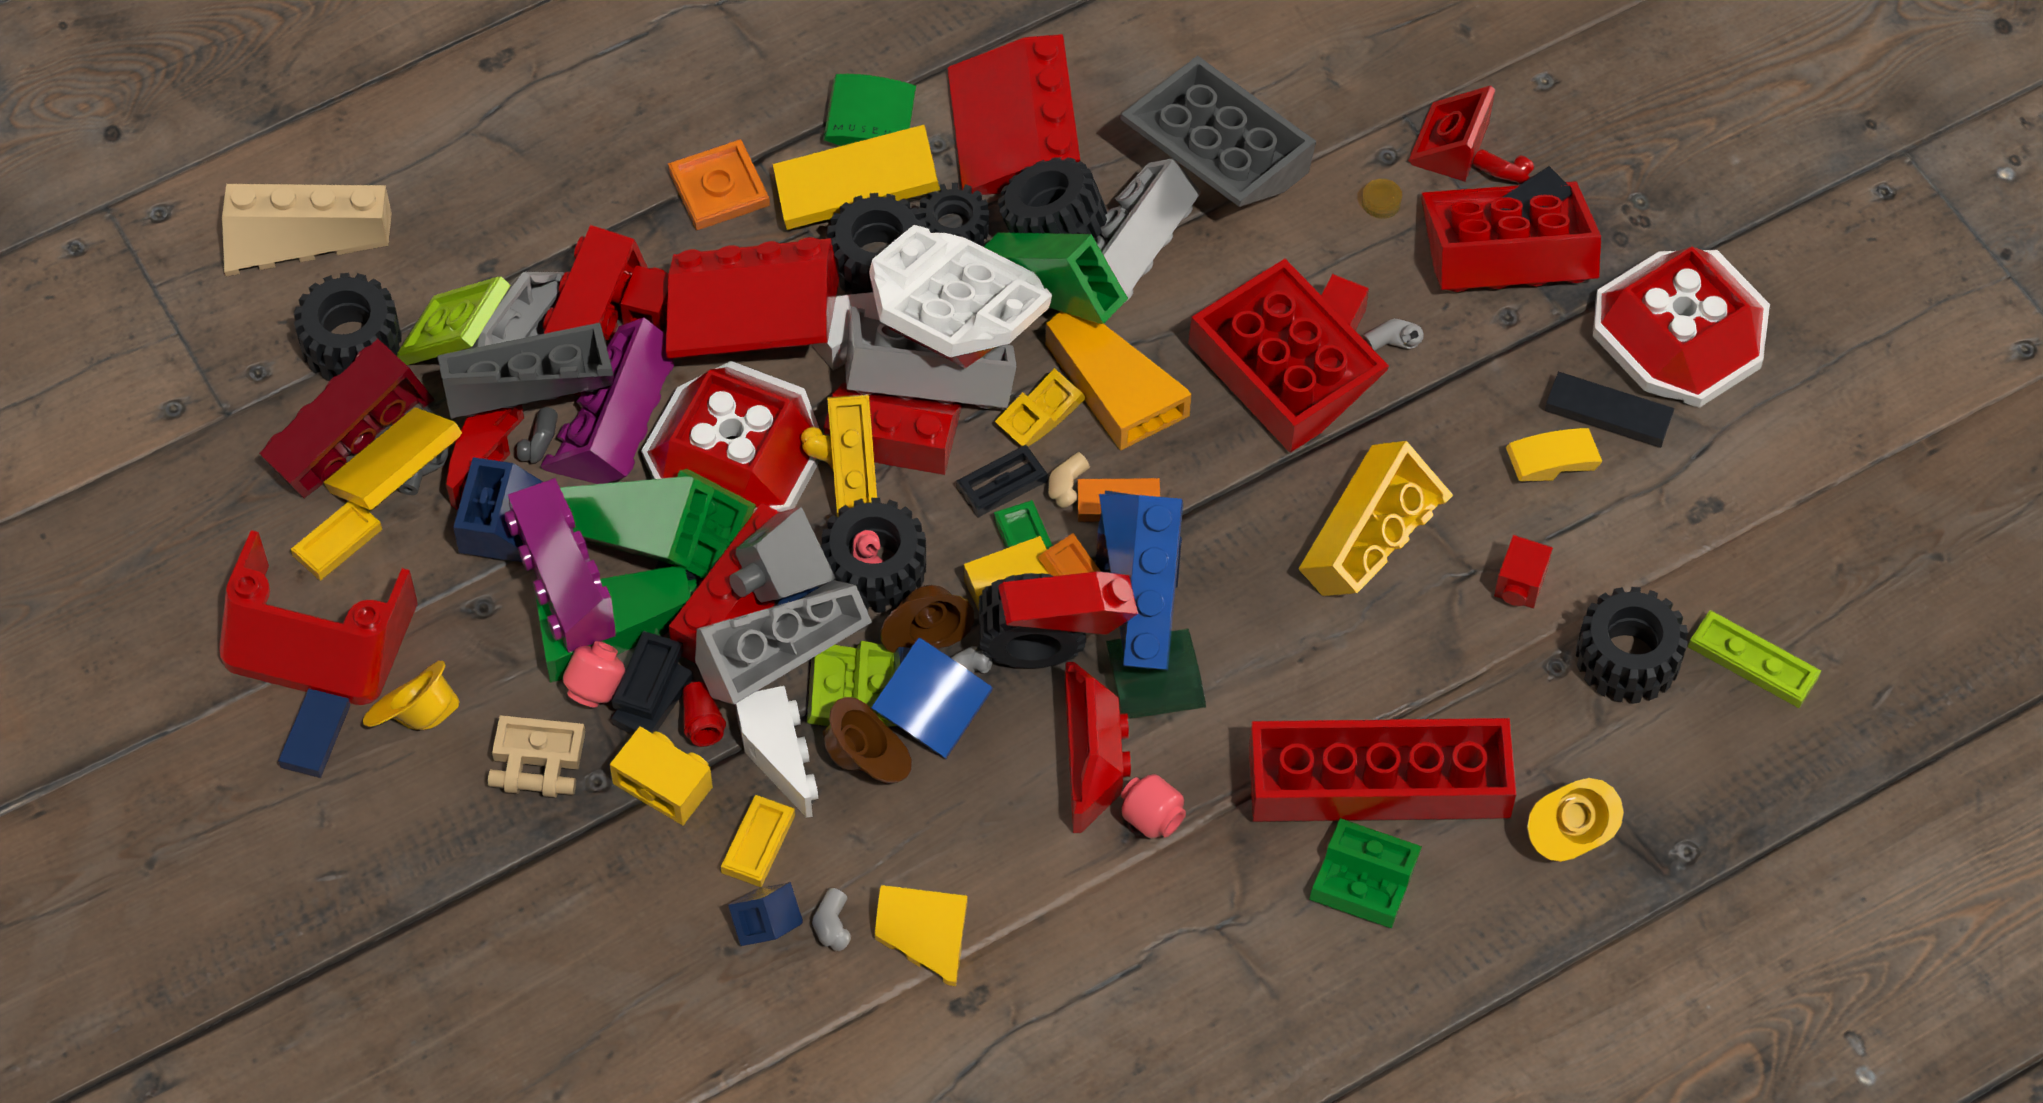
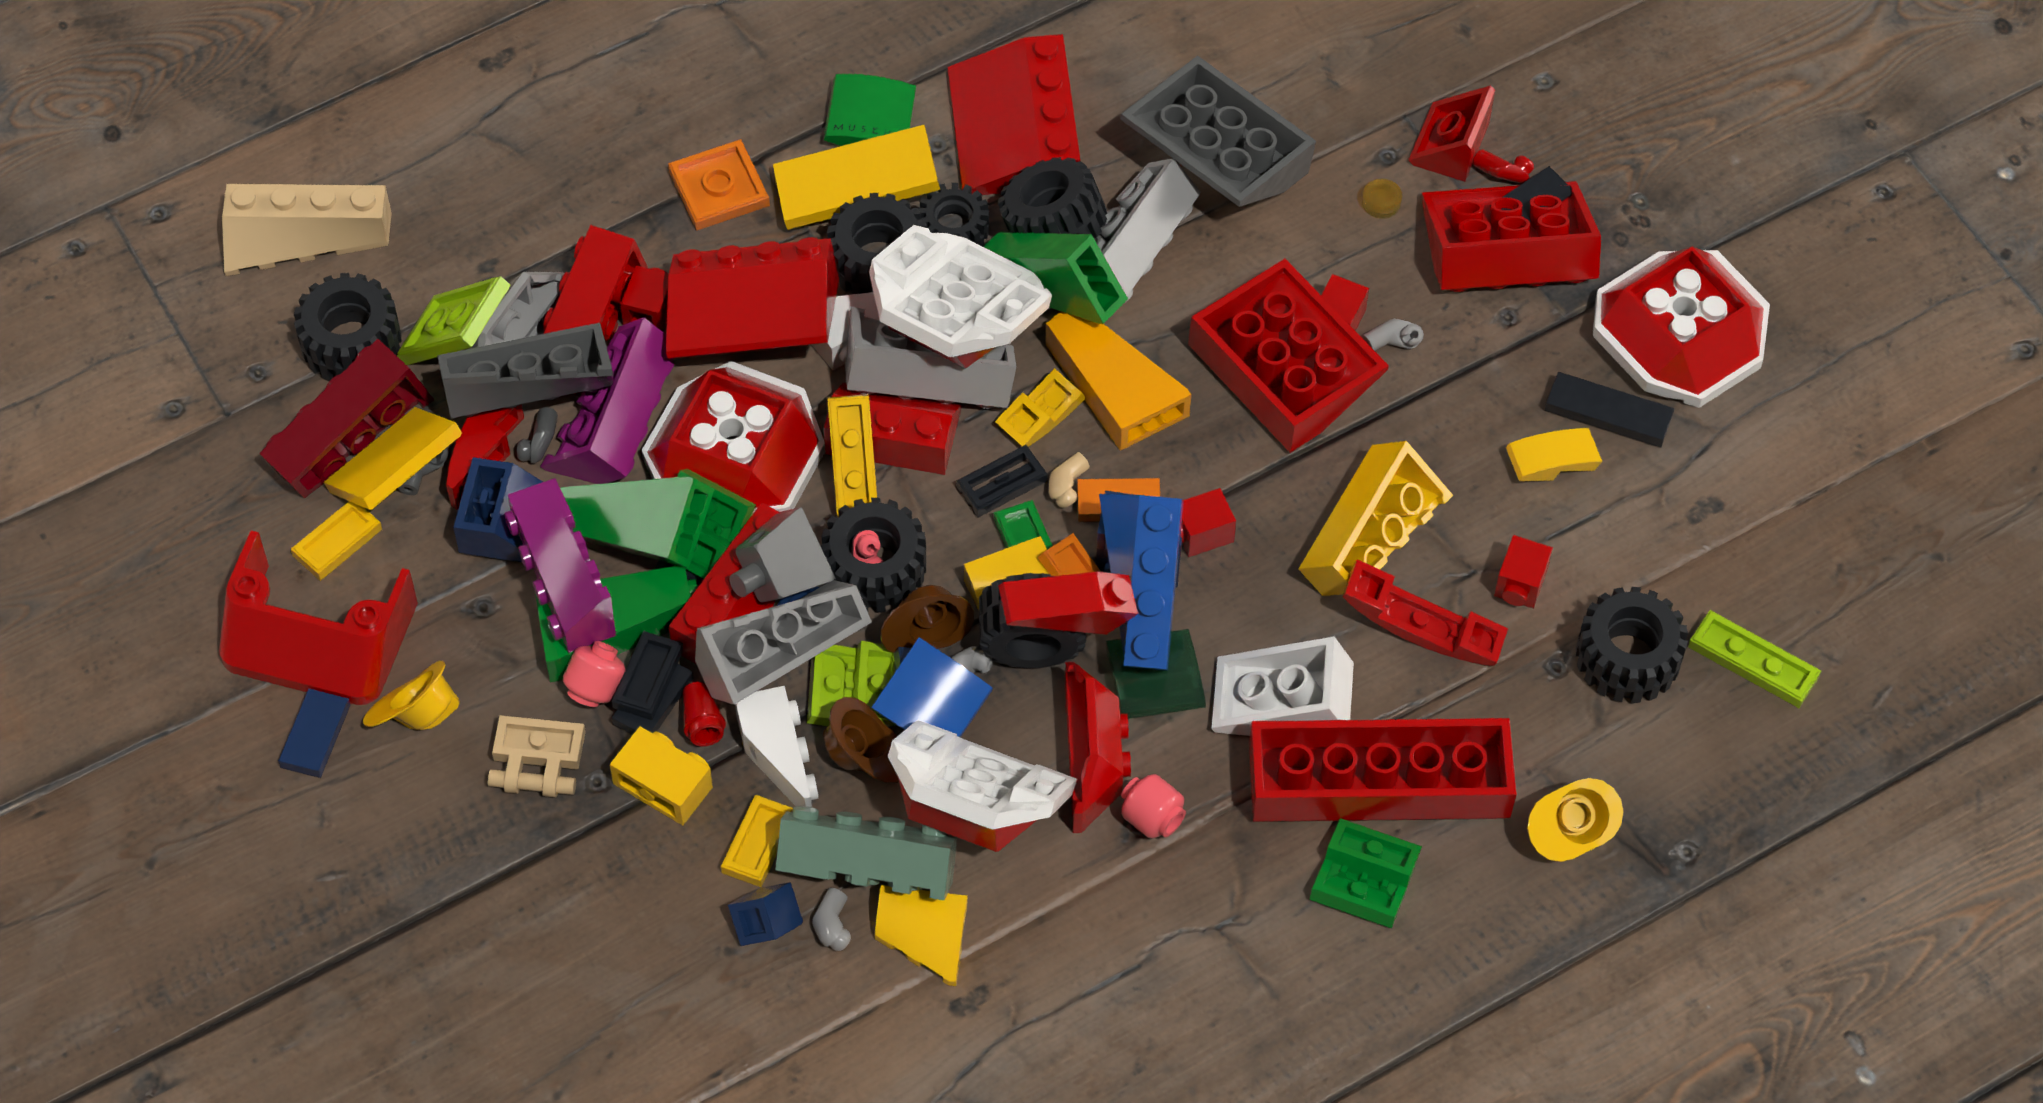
(817, 445): yellow arm -> none
(866, 851): none -> sand green wedge
(972, 787): none -> white piece
(1206, 523): none -> red brick
(1282, 685): none -> white slope
(1420, 621): none -> red slope

